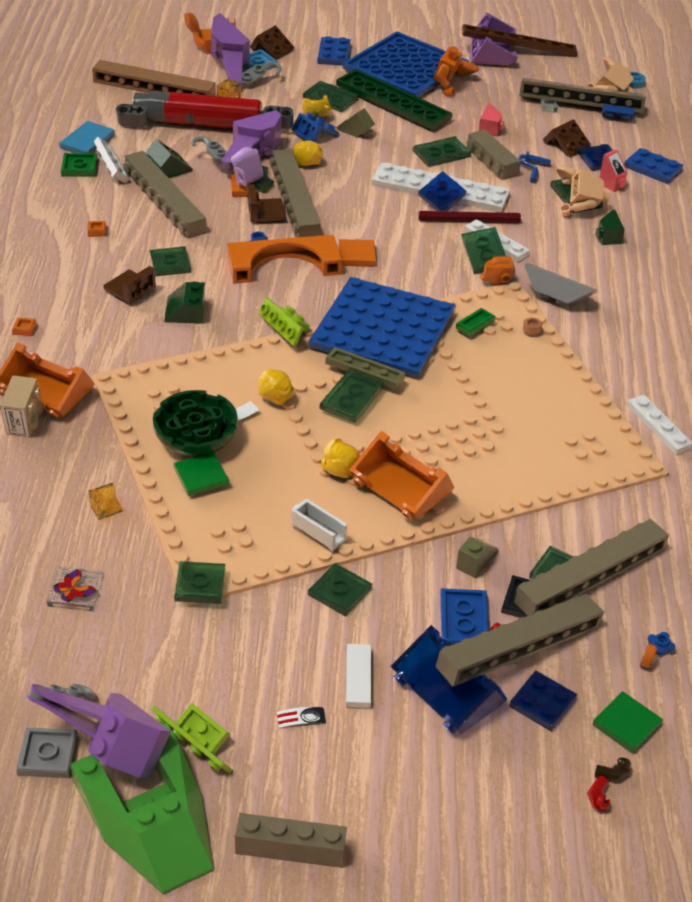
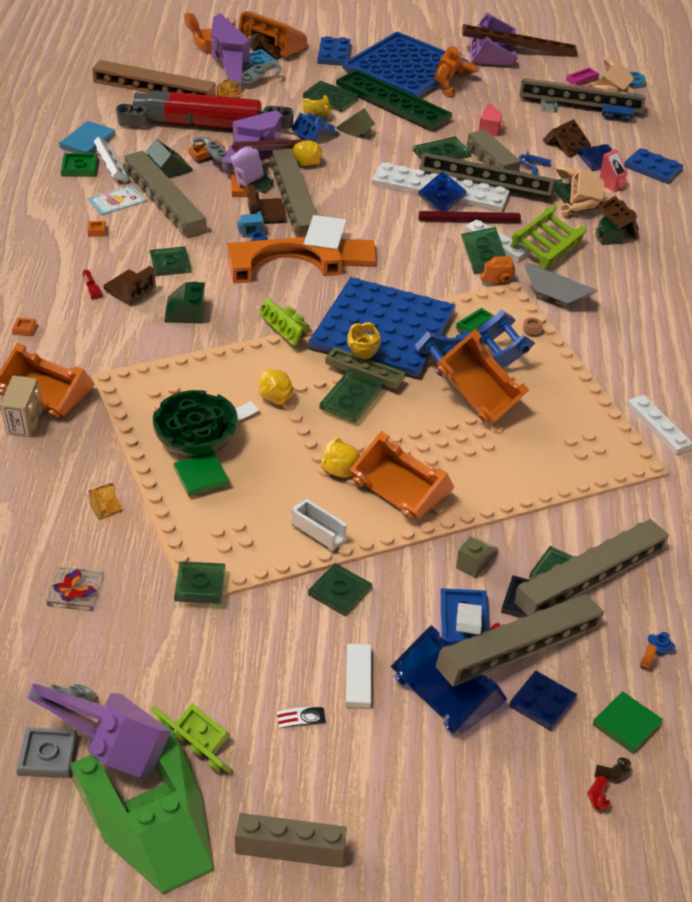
(93, 289): none -> red piece
(116, 199): none -> sticker
(199, 151): none -> orange plate
(250, 223): none -> dark azure brick
(267, 145): none -> dark red axle
(286, 37): none -> orange windscreen
(324, 232): none -> white sticker
(361, 343): none -> yellow hair
(440, 345): none -> blue fence
(469, 618): none -> white tile
(480, 378): none -> orange windscreen
(487, 174): none -> dark tan brick
(555, 251): none -> lime fence
(582, 76): none -> dark pink tile
(620, 215): none -> reddish brown bracket

